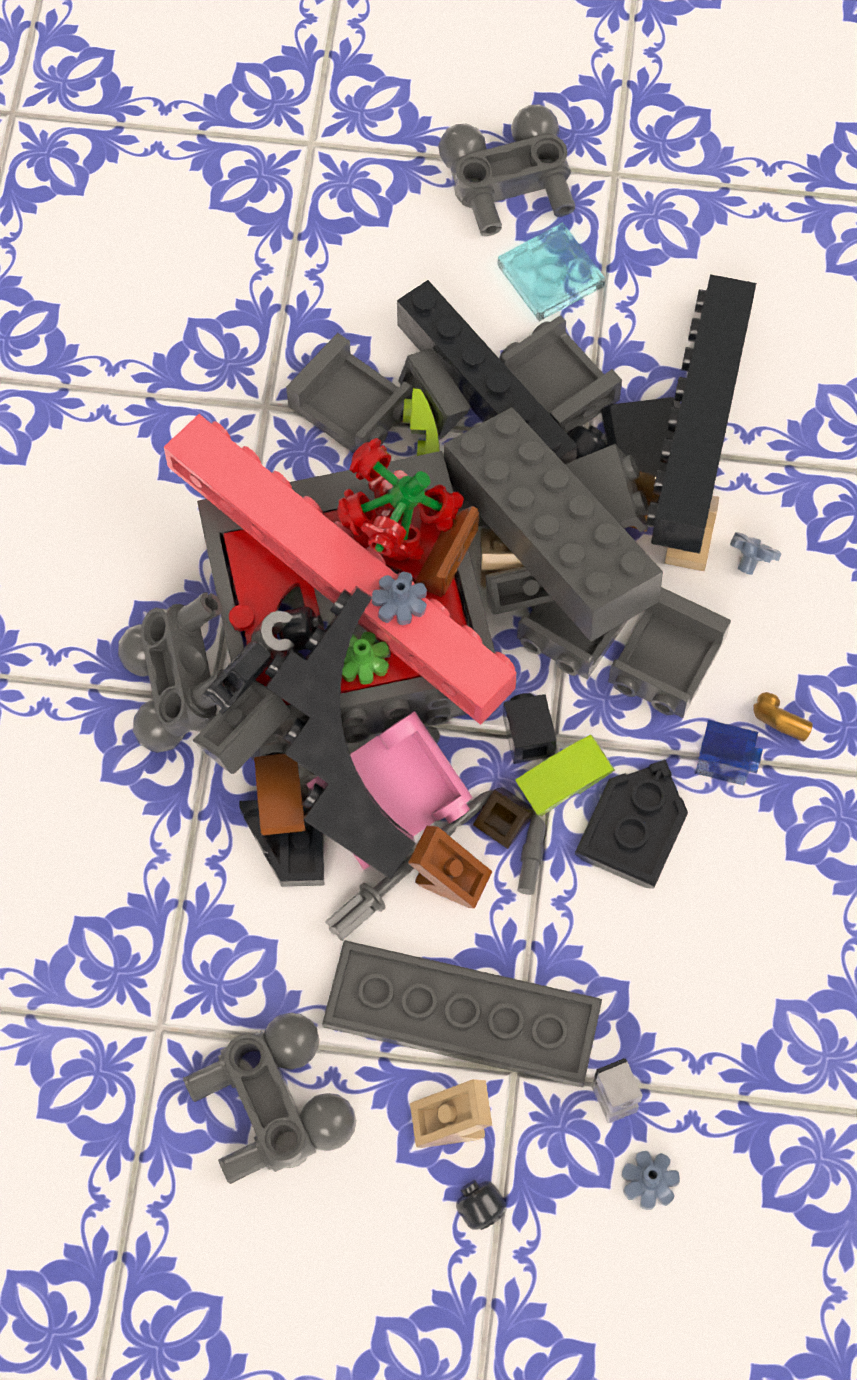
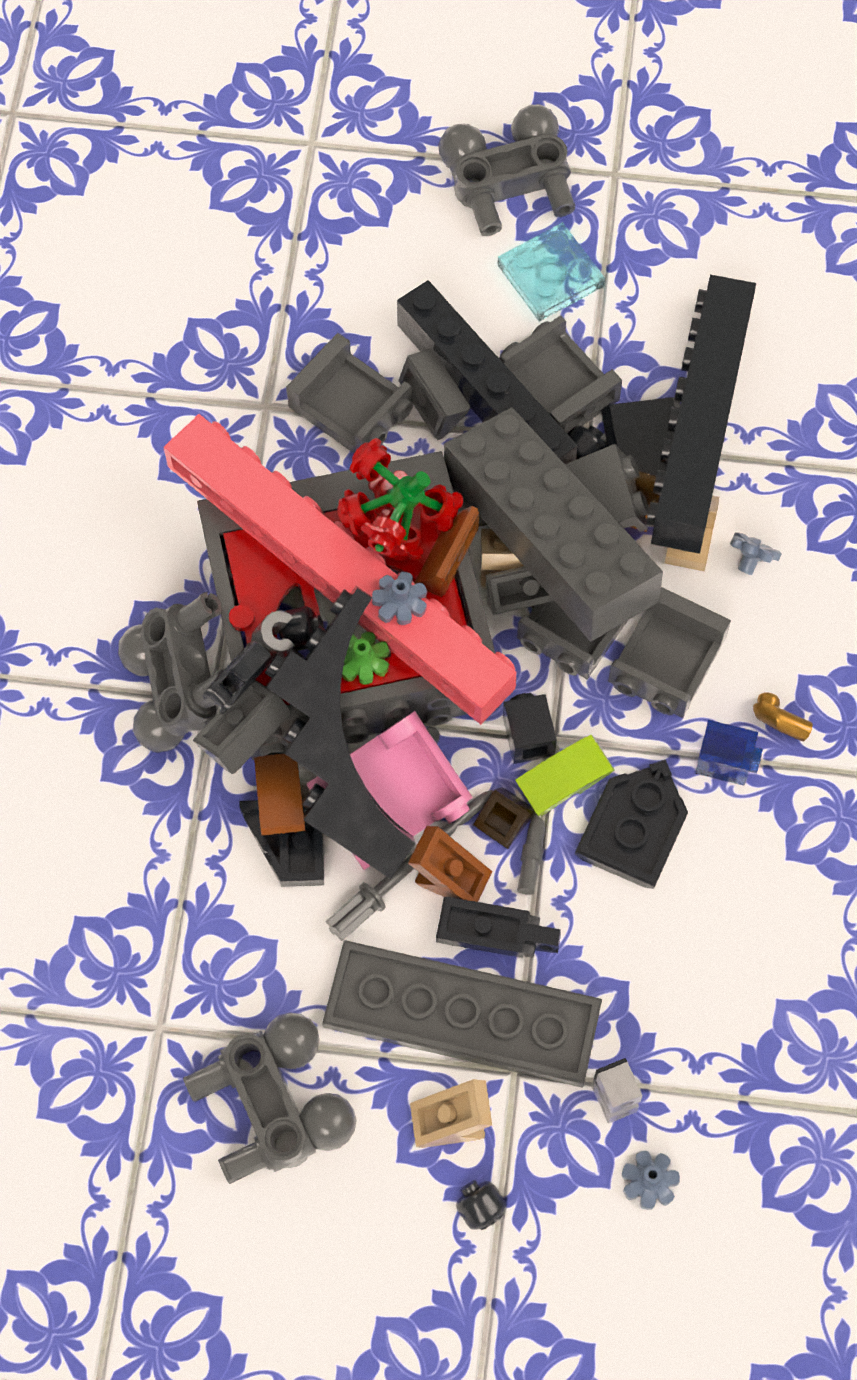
(421, 421): lime slope -> none
(494, 929): none -> black hinge

